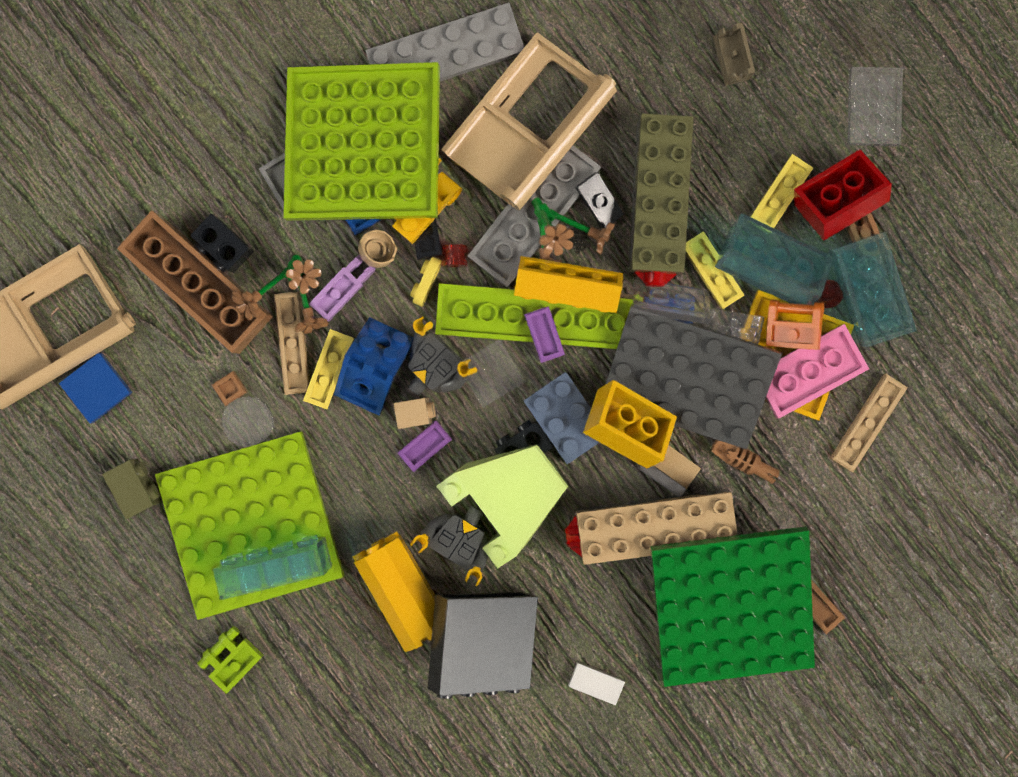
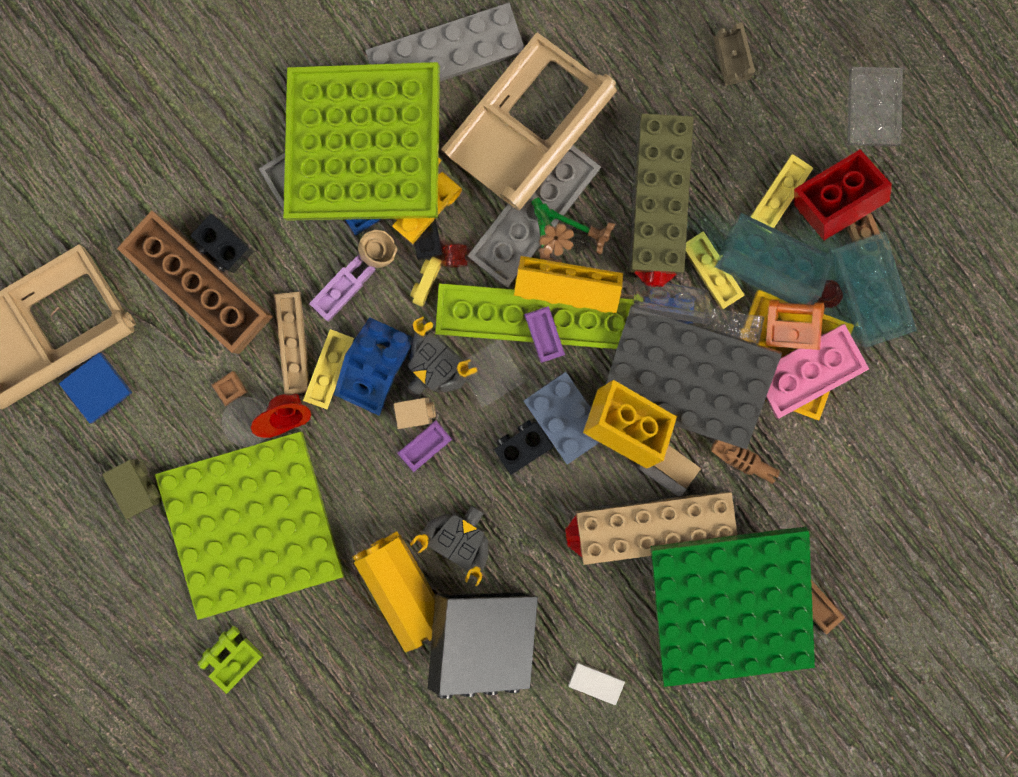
(272, 568): clear light blue brick -> none
(281, 416): none -> red piece
(300, 276): medium nougat plant -> none
(514, 494): yellowish green wedge -> none
(599, 200): plate -> none
(868, 422): tan tile -> none

